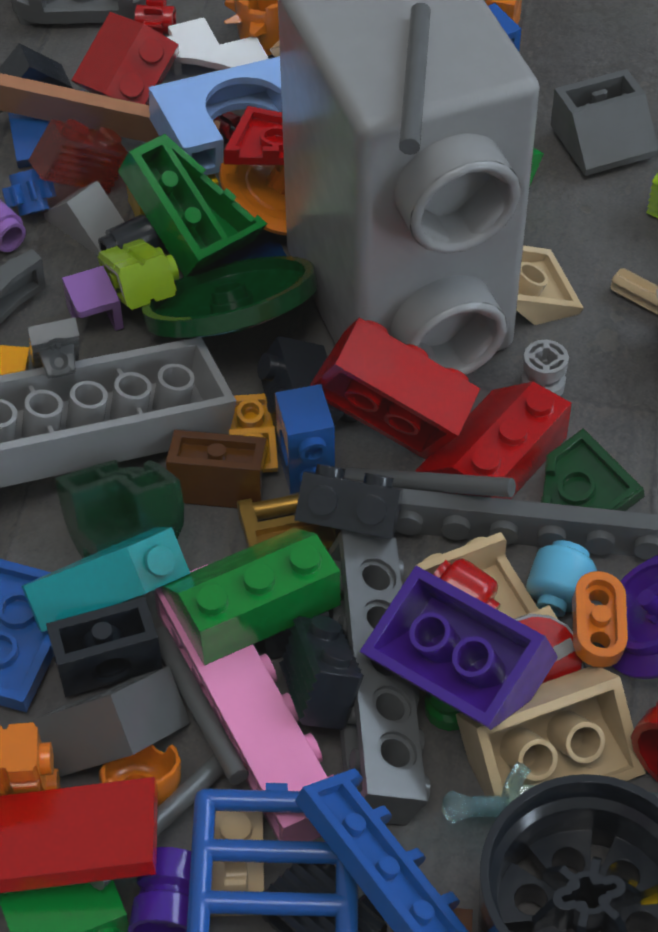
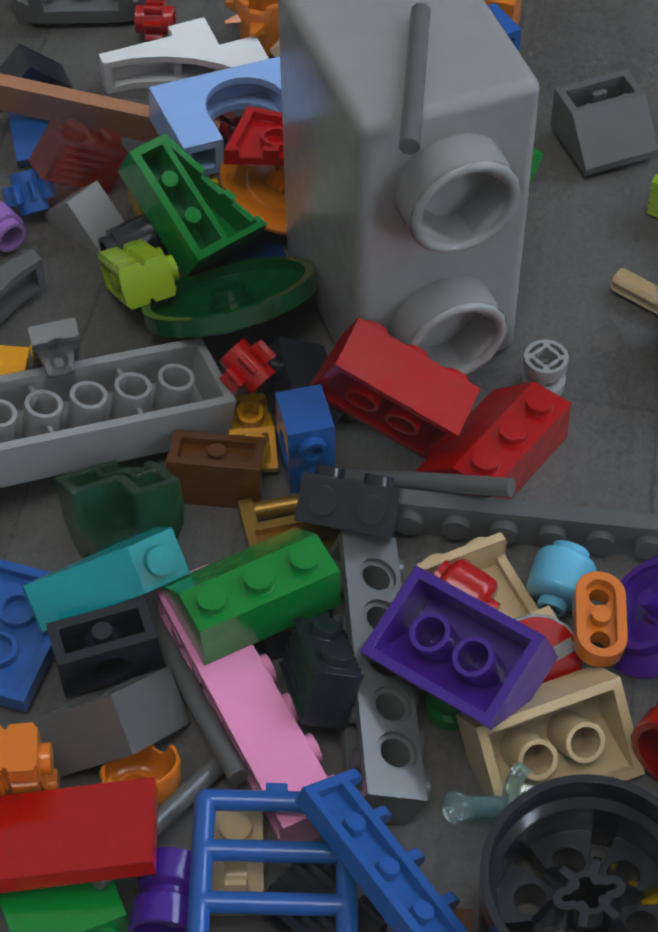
(91, 294): medium lavender panel -> none
(126, 60): red slope -> none
(247, 366): none -> red gear
(544, 288): tan slope -> none
(588, 476): dark green plate -> none

